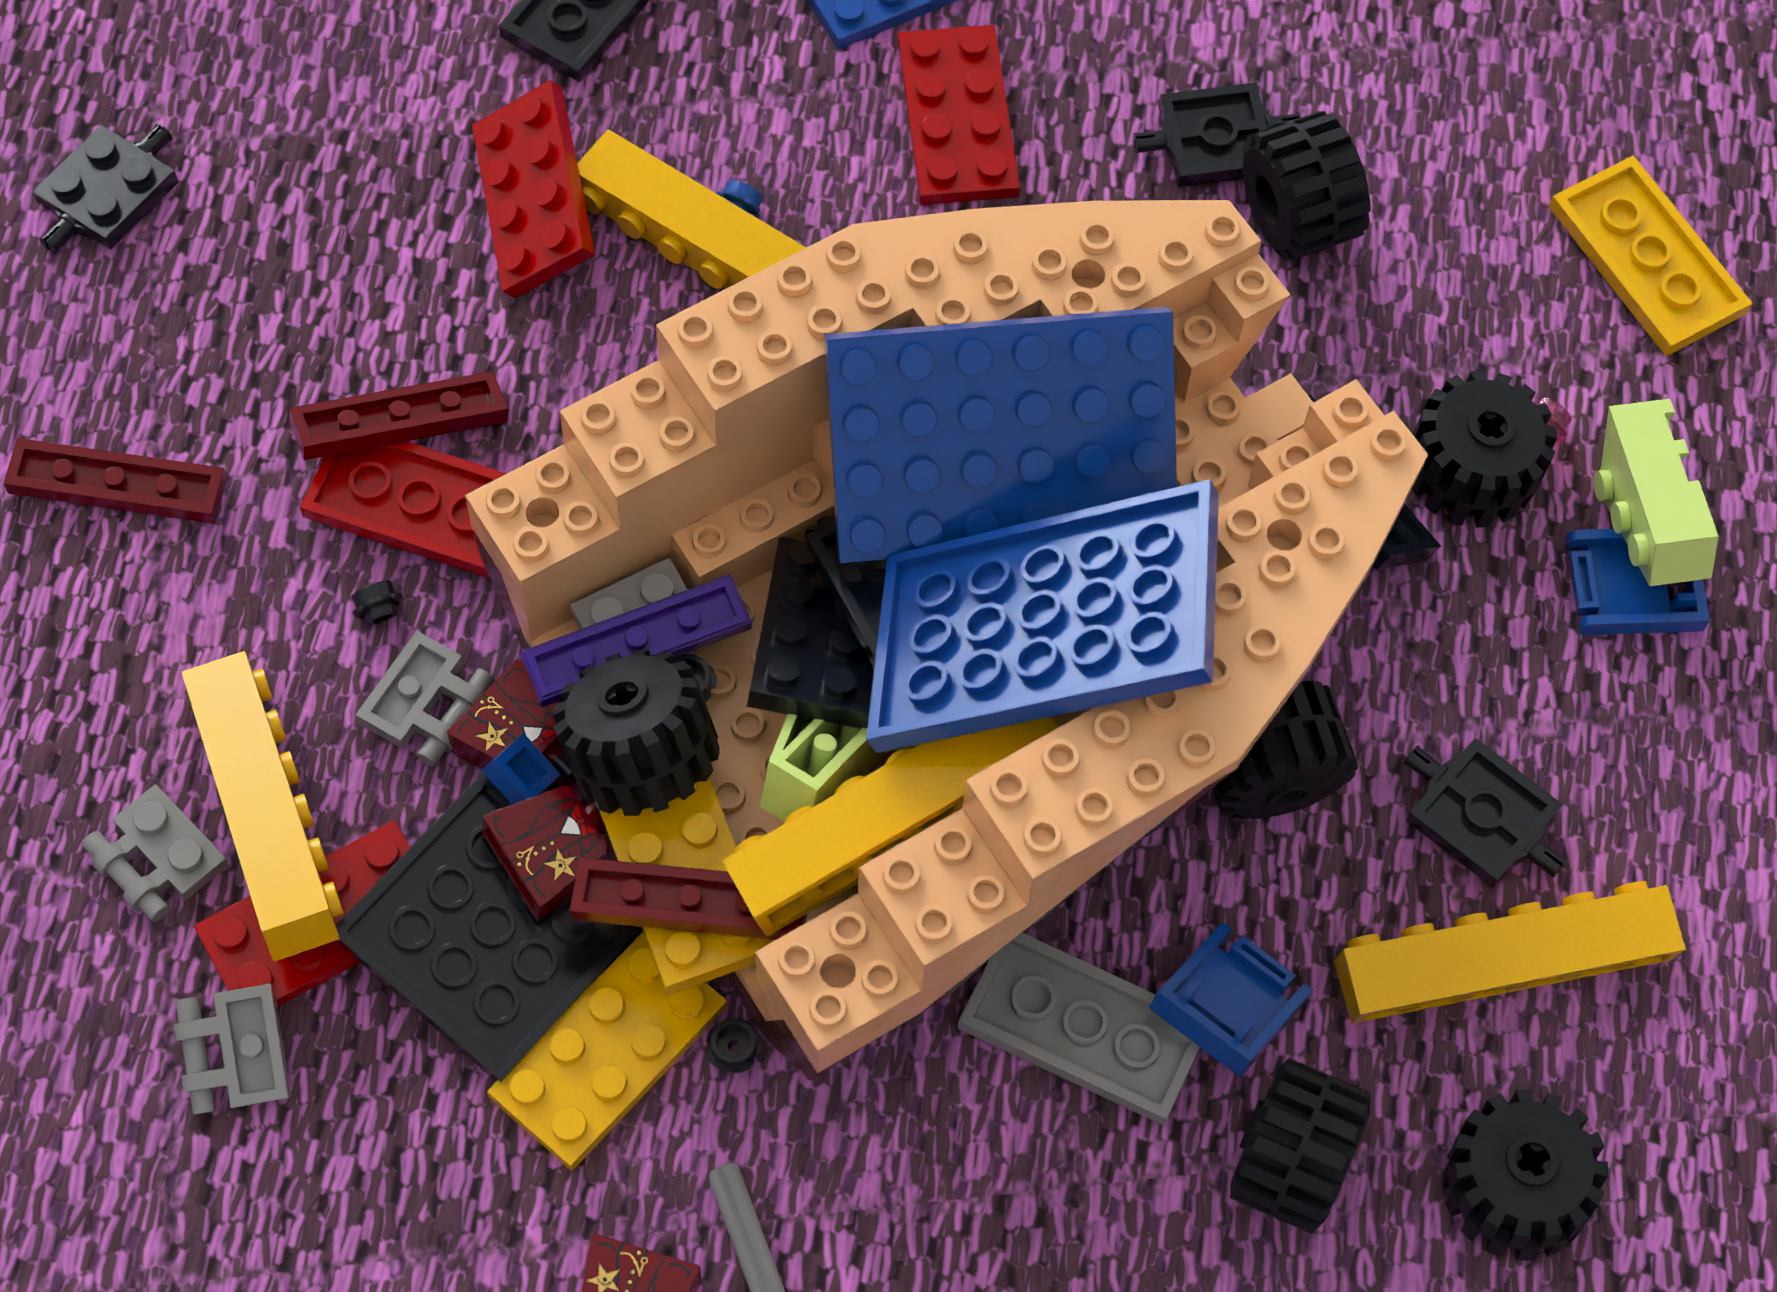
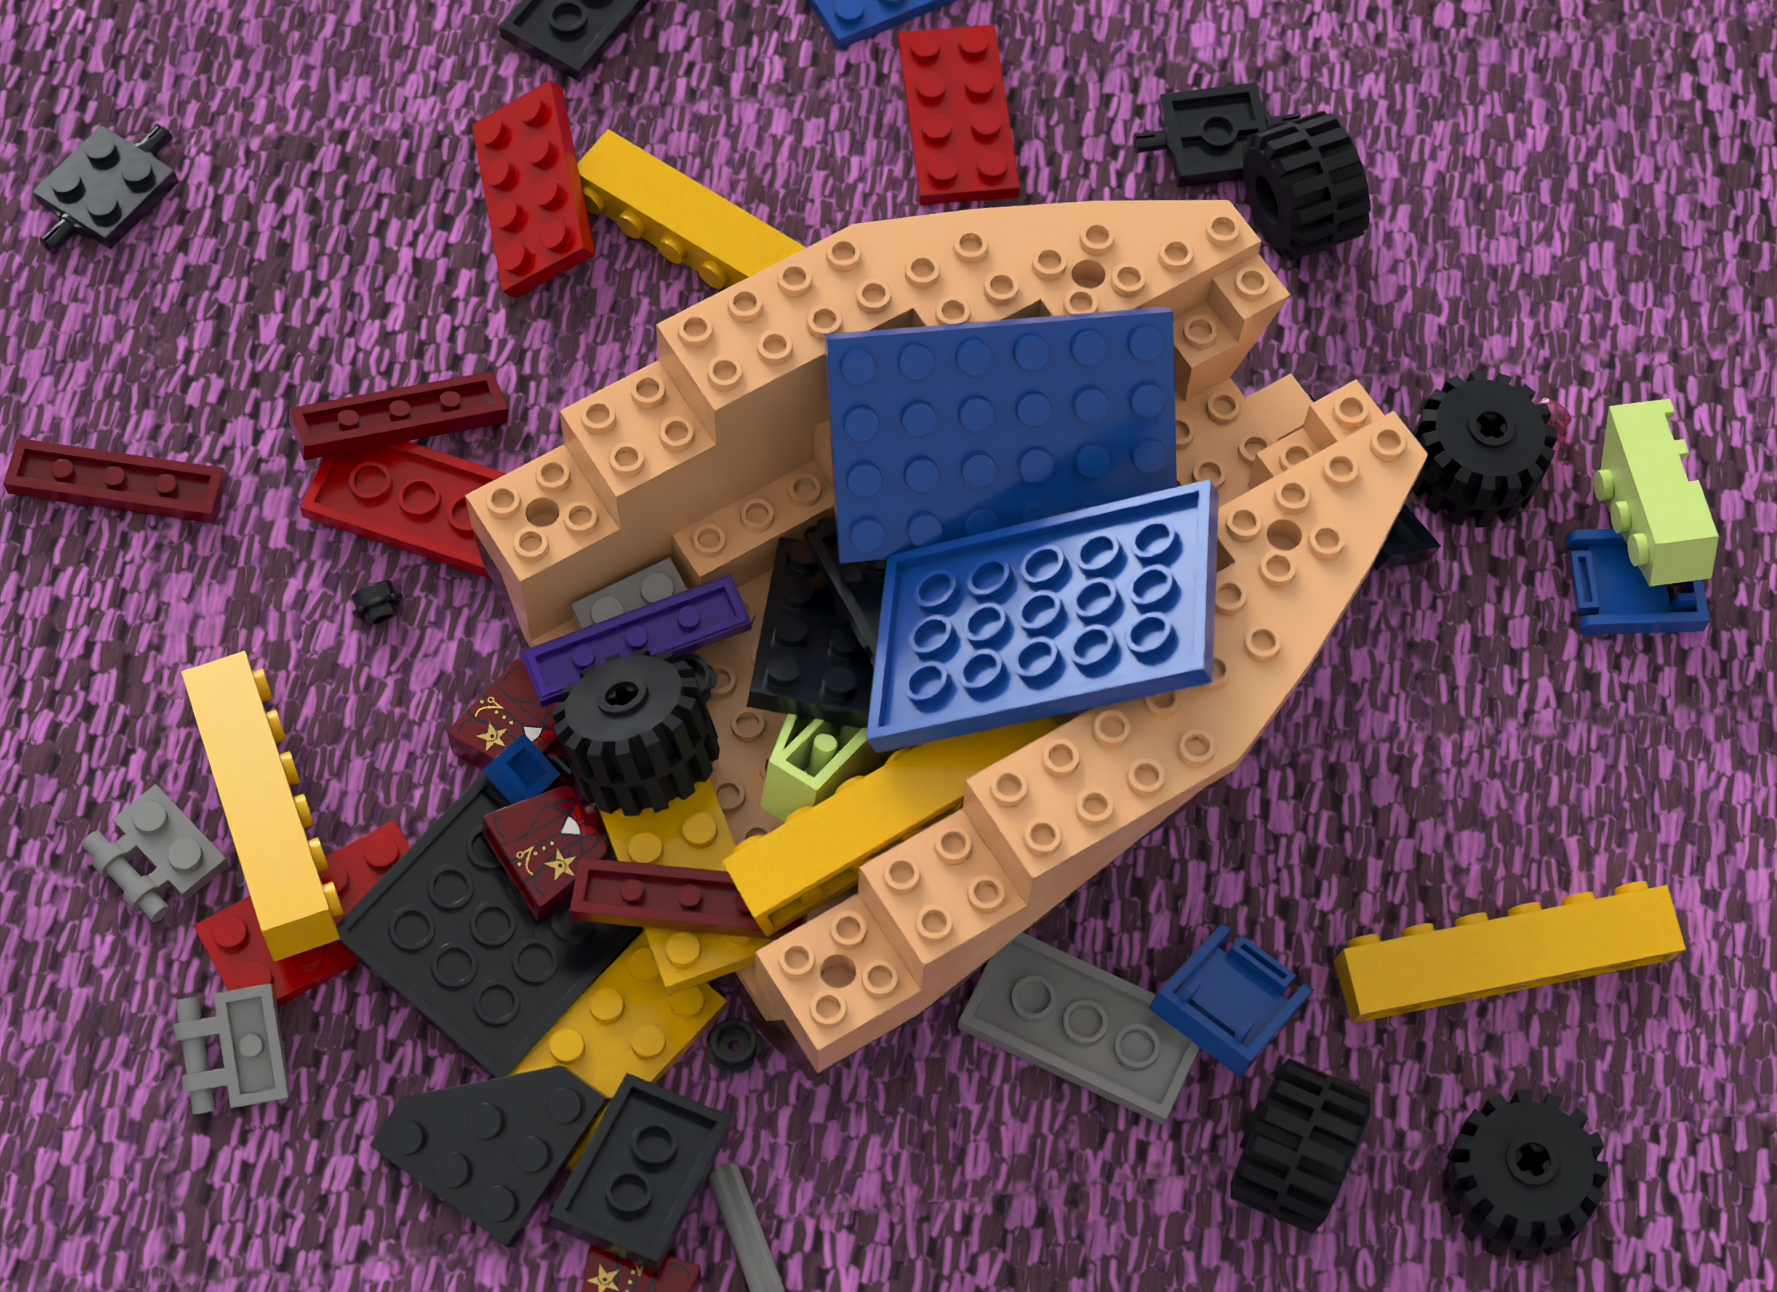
(412, 689): light grey plate -> none
(493, 1142): none -> black plate
(640, 1172): none -> black plate
(742, 196): blue plate -> none
(1294, 761): black wheel -> none
(1484, 812): black plate -> none
(1650, 255): yellow plate -> none

